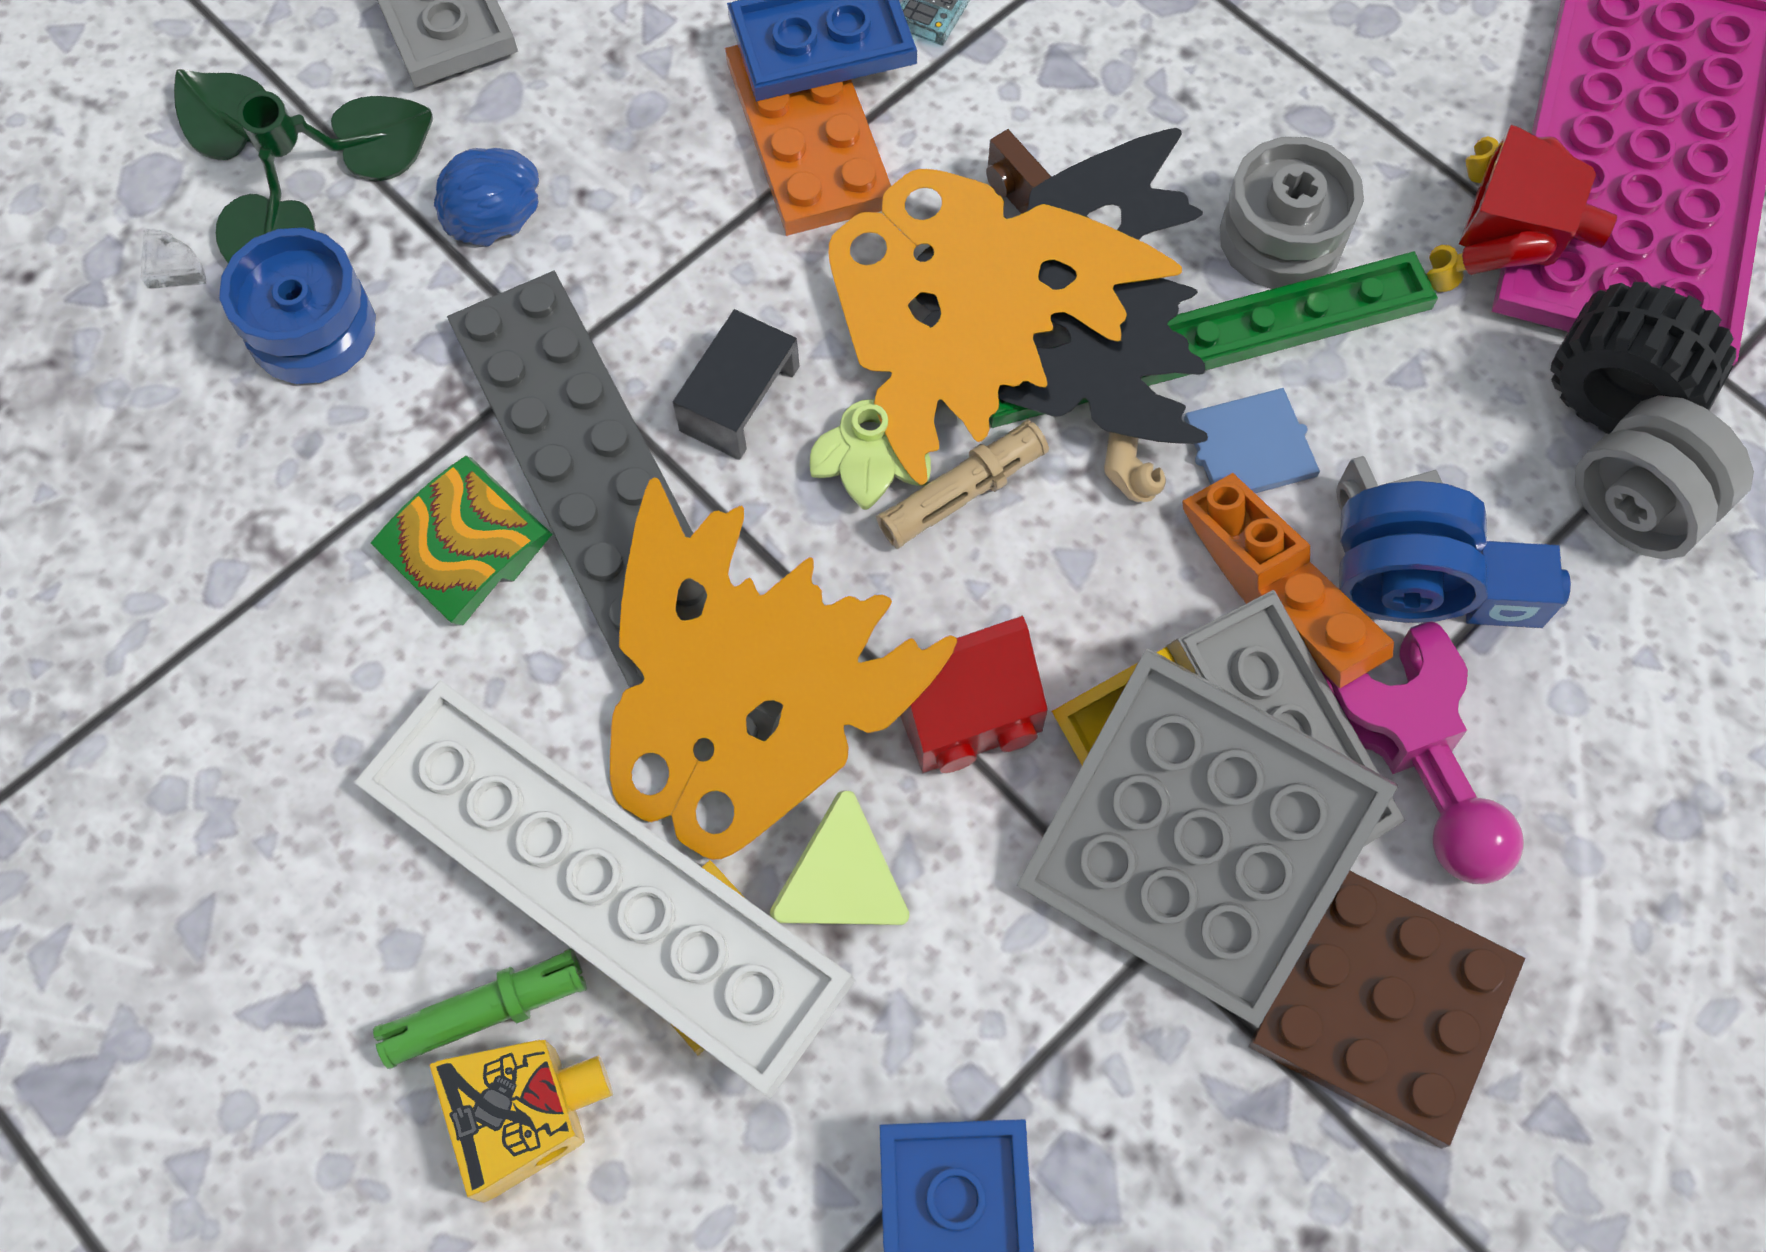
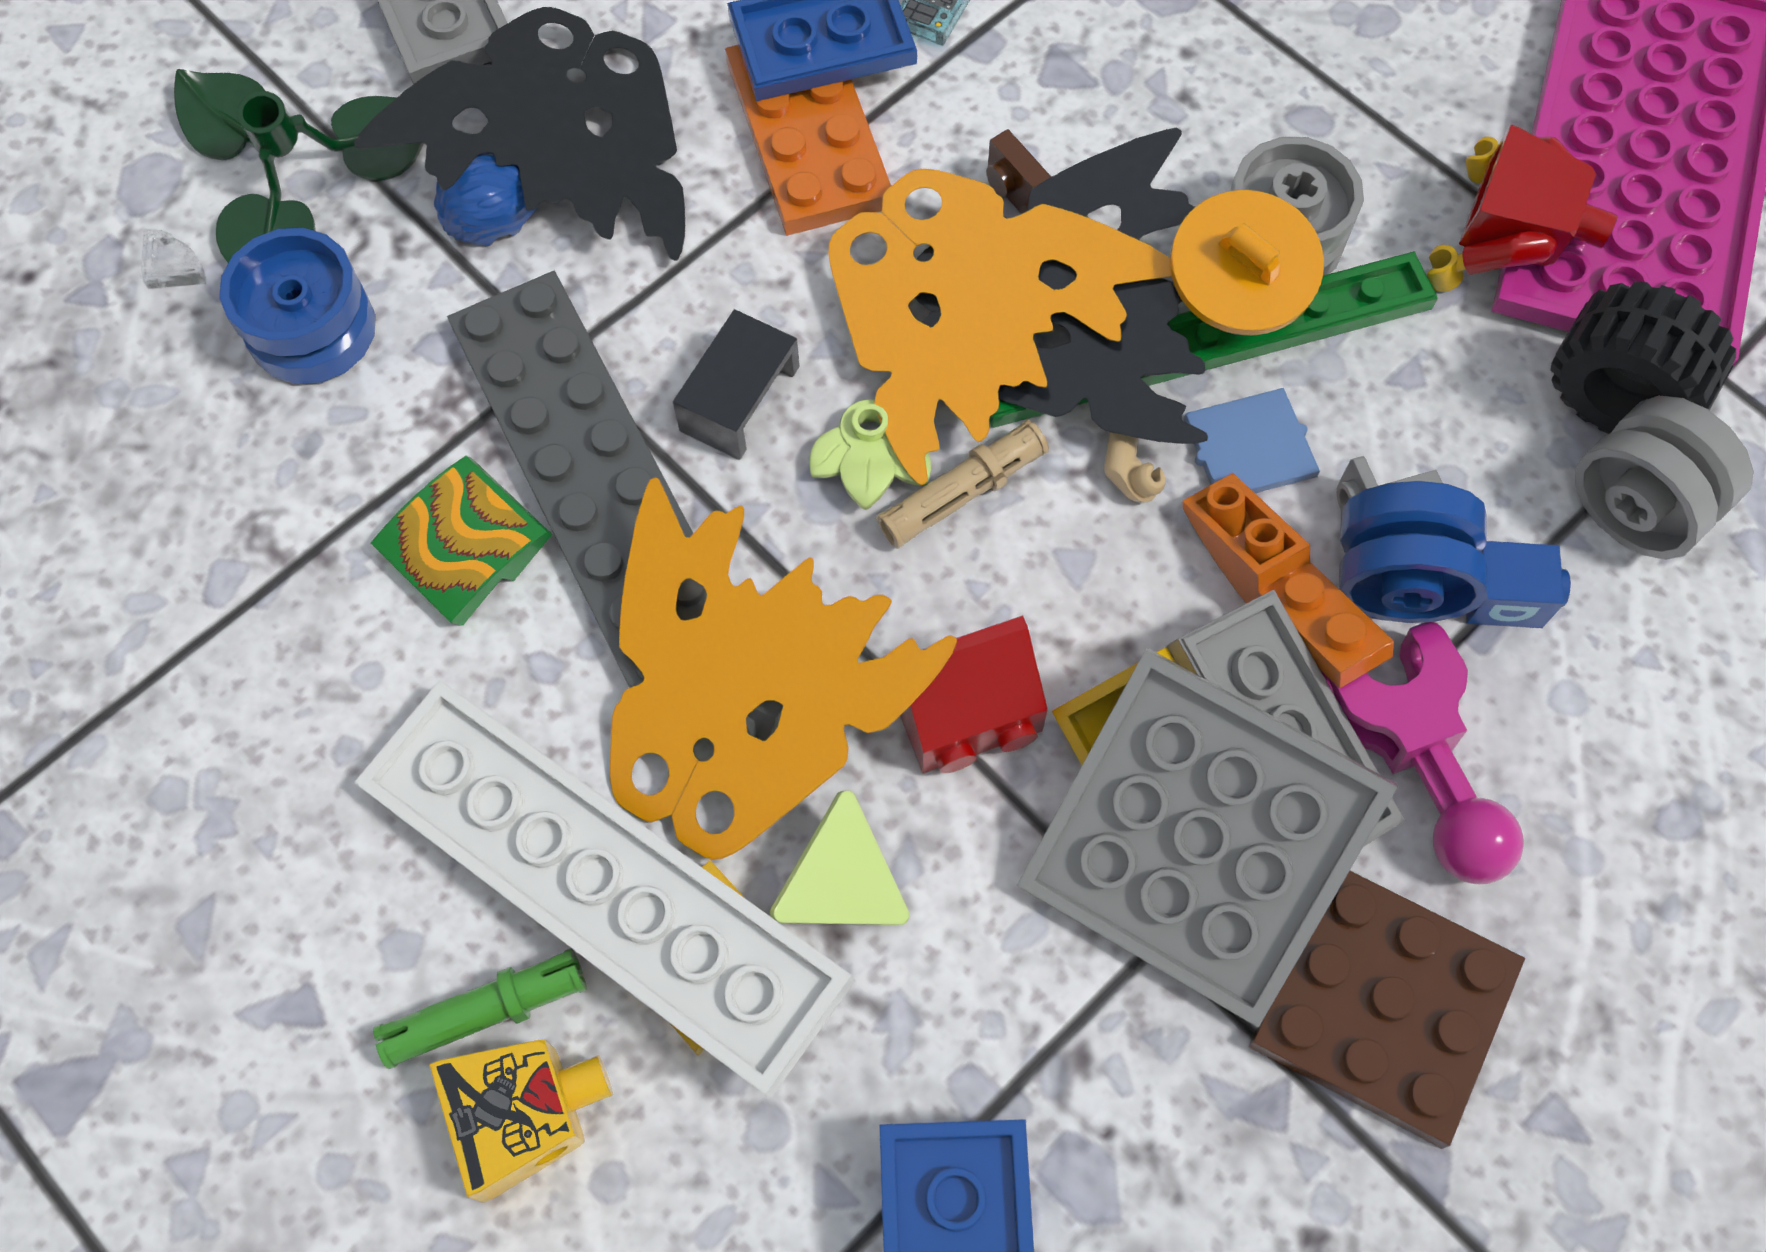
(542, 125): none -> black piece
(1246, 262): none -> light orange shield

